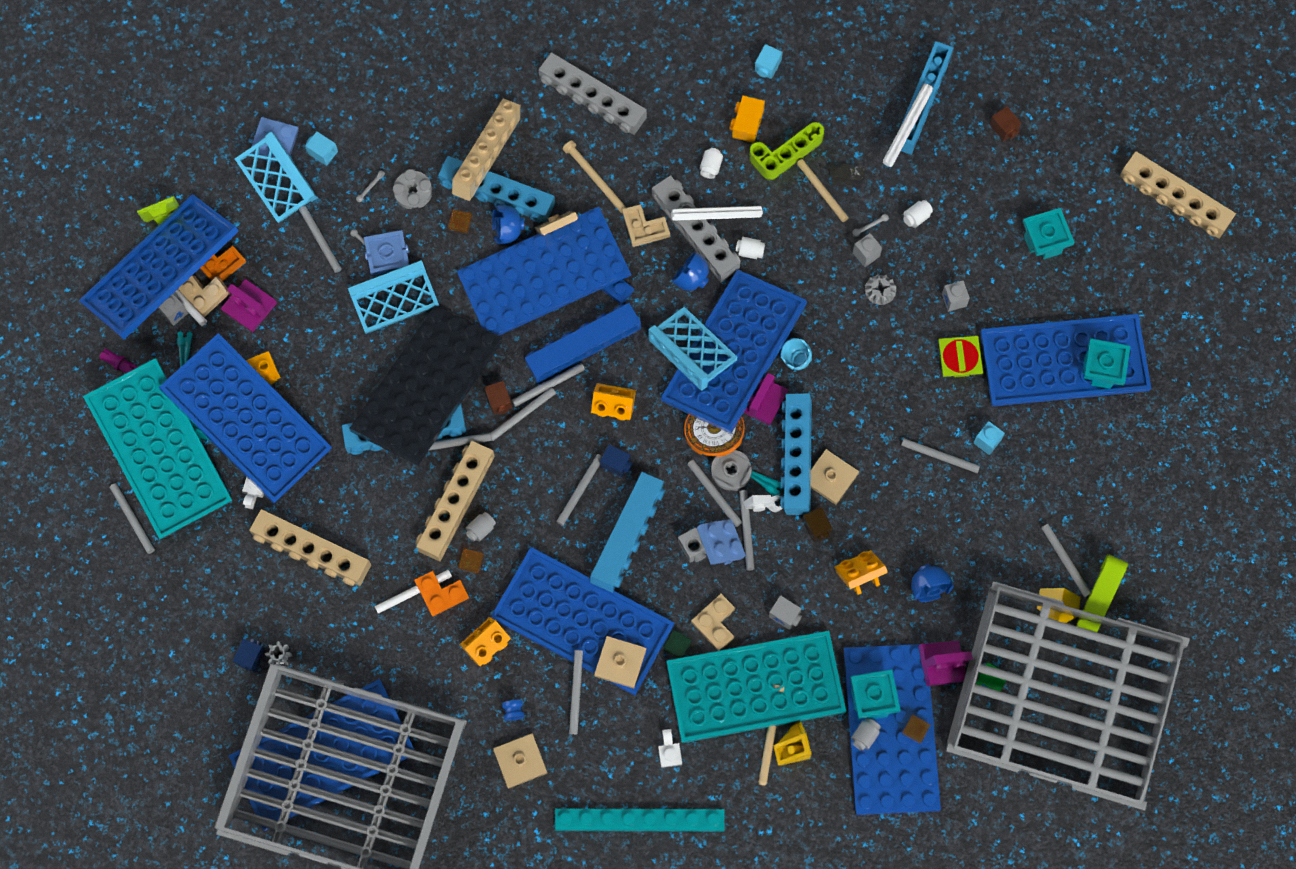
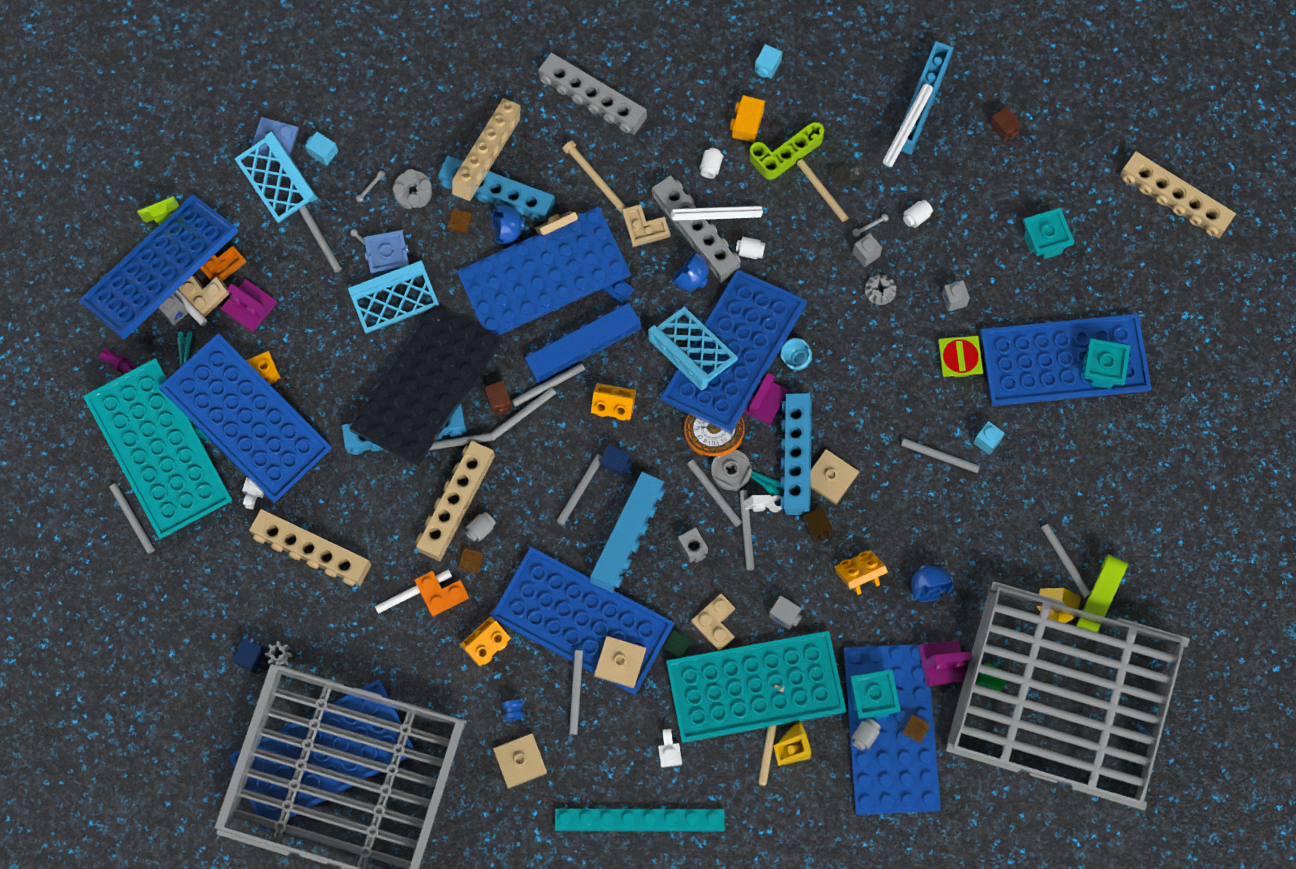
(721, 542): medium blue plate -> none

